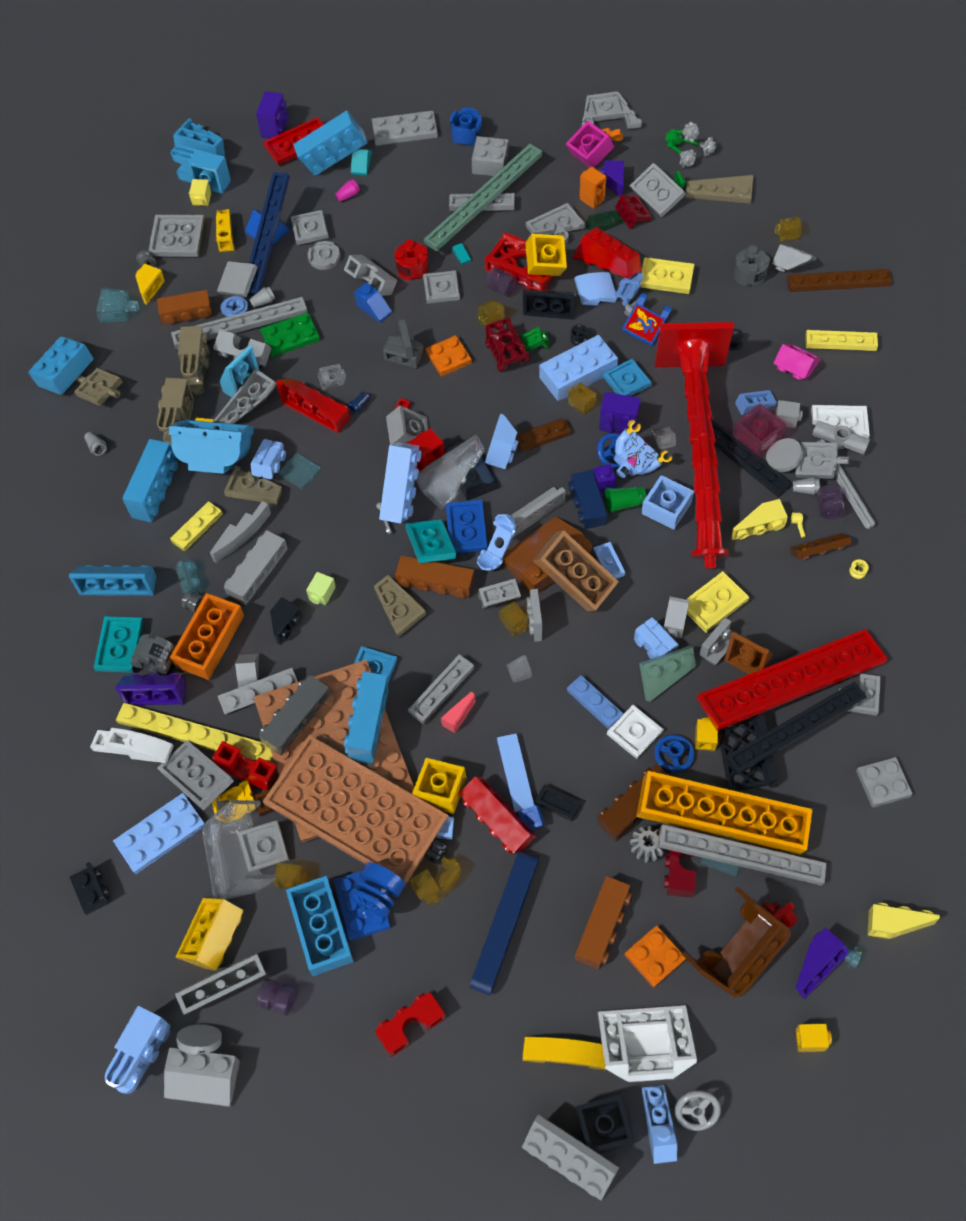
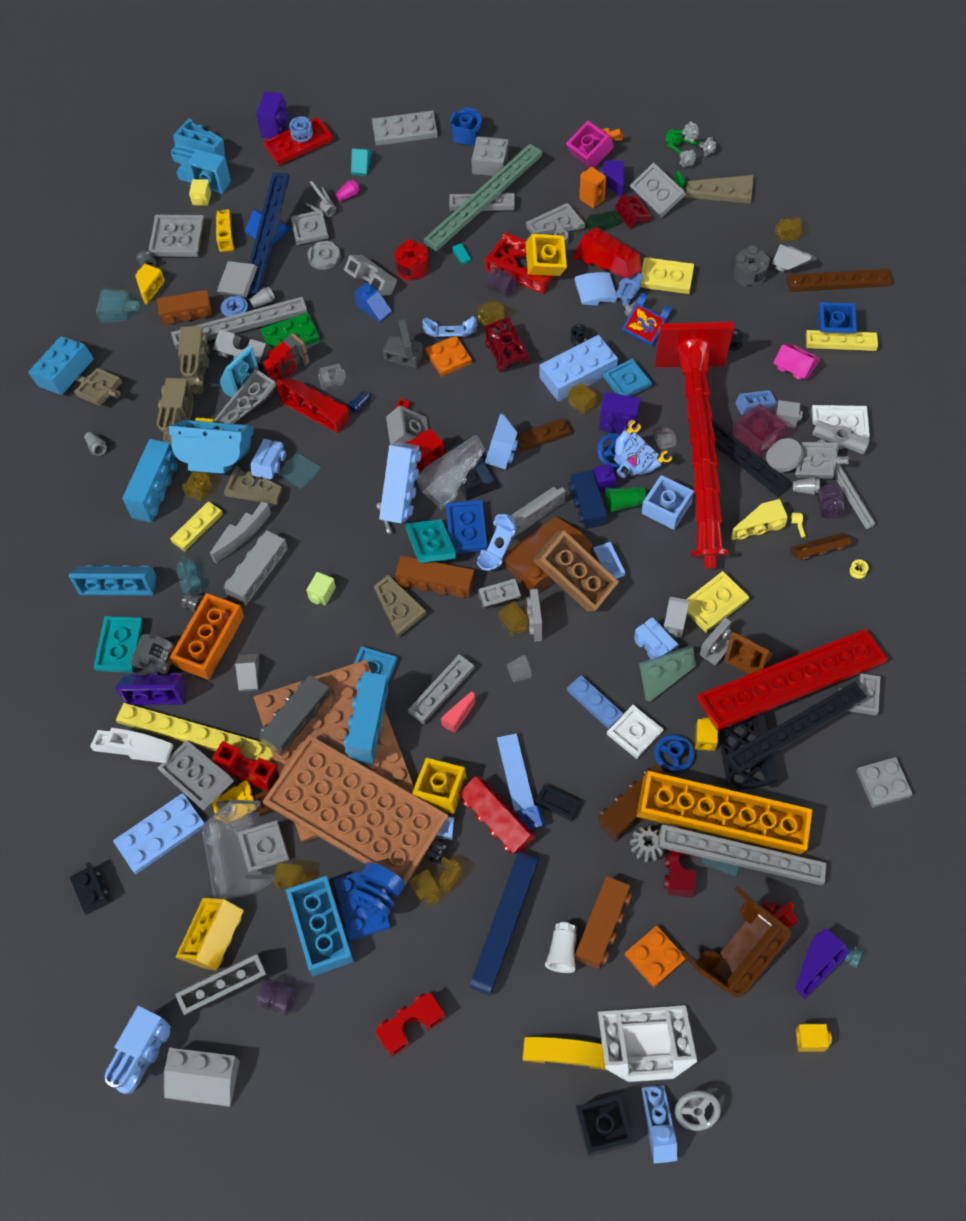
(197, 485): none -> clear yellow brick
(199, 1038): light grey tile -> none
(245, 694): light grey plate -> none
(284, 618): black slope -> none
(286, 358): none -> hips
(300, 128): none -> medium blue wheel
(326, 204): none -> light grey plant
(330, 143): dark azure brick -> none
(432, 329): none -> light blue piece
(441, 287): light grey tile -> none
(535, 339): green bracket -> none
(549, 303): black slope -> none
(562, 949): none -> white plant
(569, 1157): light grey plate -> none
(609, 106): light grey wing -> none
(836, 317): none -> blue slope
(893, 922): light yellow slope -> none

